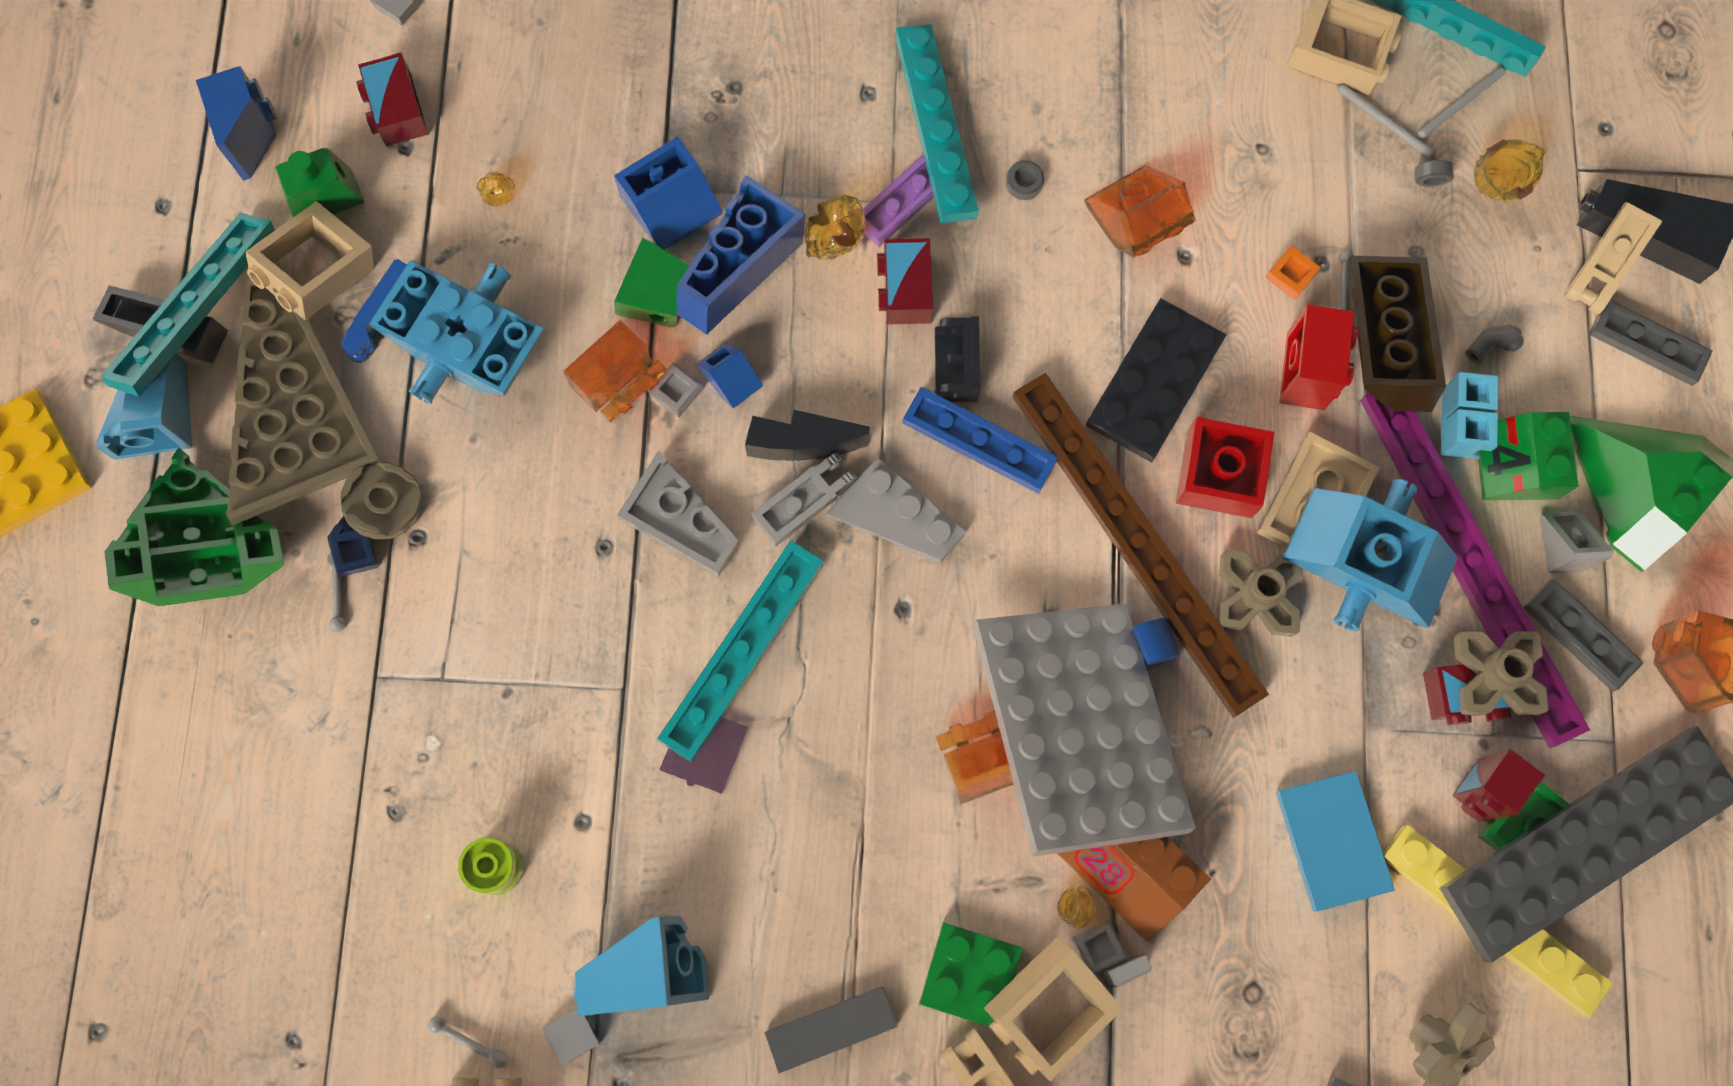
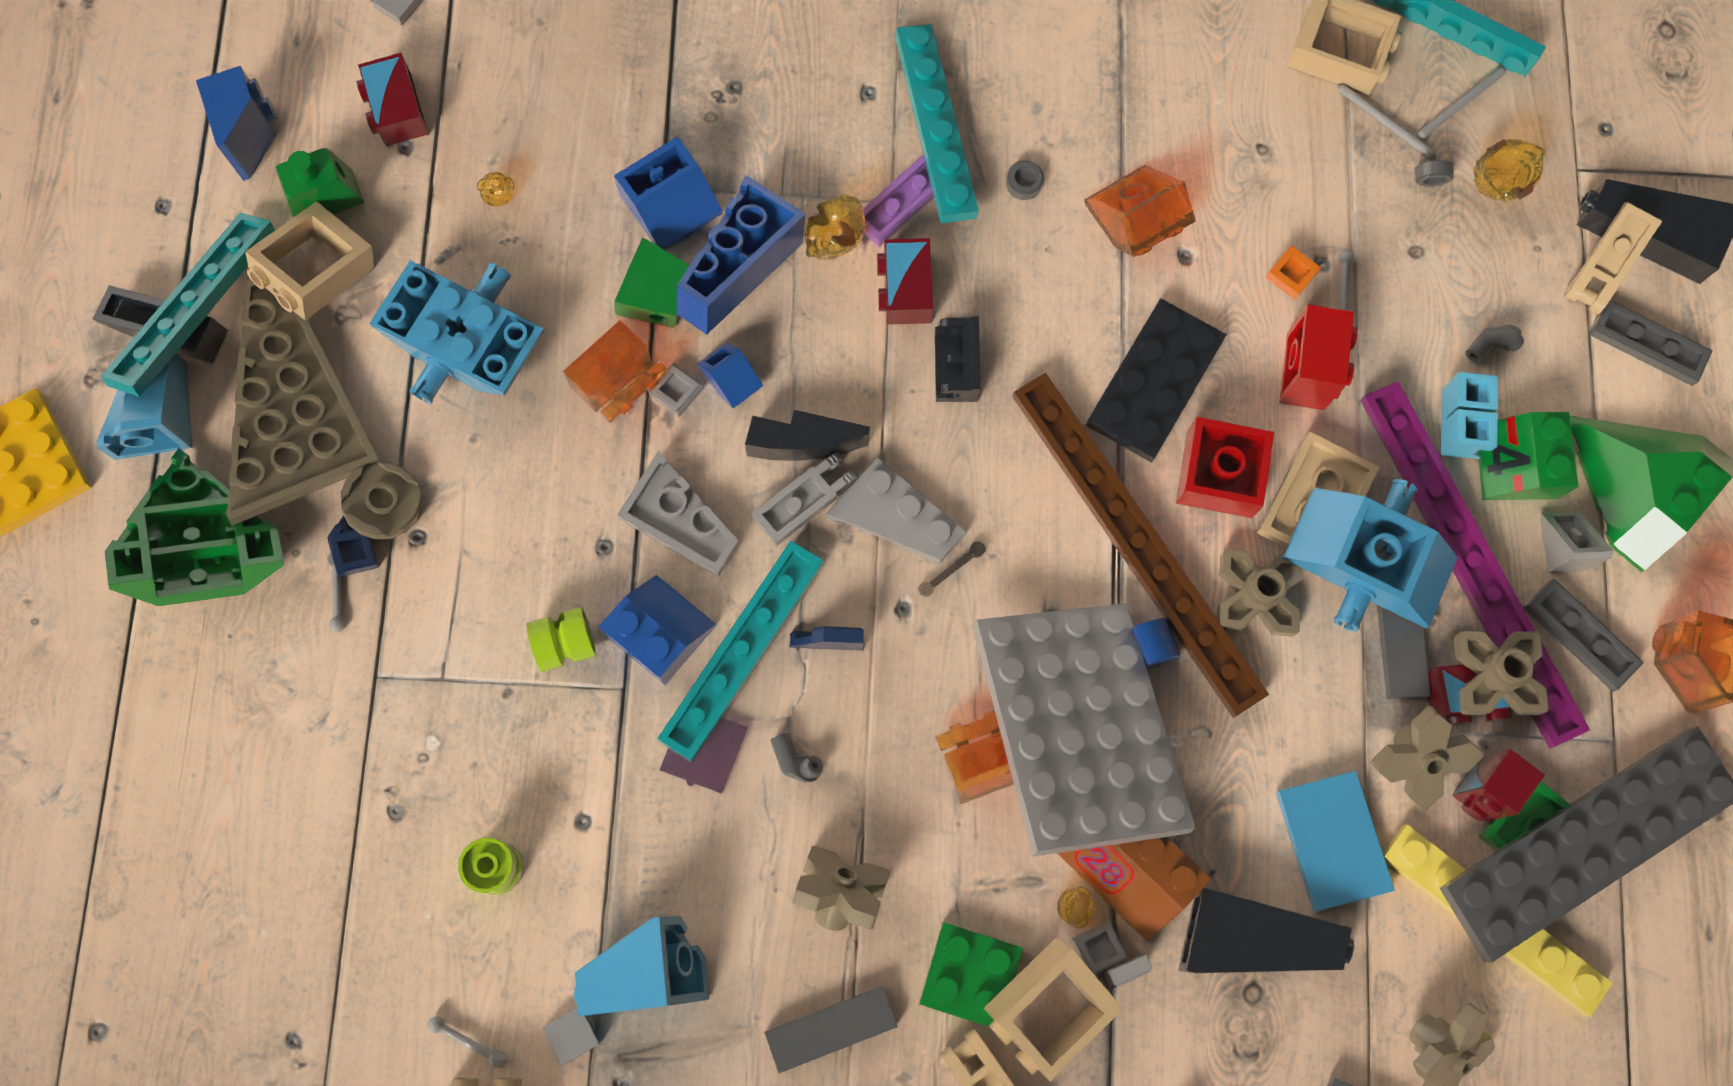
(360, 335): blue hinge -> none
(561, 639): none -> lime wheel
(657, 628): none -> blue slope
(795, 764): none -> dark grey arm
(829, 638): none -> dark blue tile
(840, 892): none -> dark tan plant
(976, 550): none -> clear smoke hinge
(979, 440): blue plate -> none
(1250, 936): none -> black slope
(1397, 331): dark brown slope -> none
(1403, 657): none -> dark grey tile
(1423, 755): none -> dark tan plant

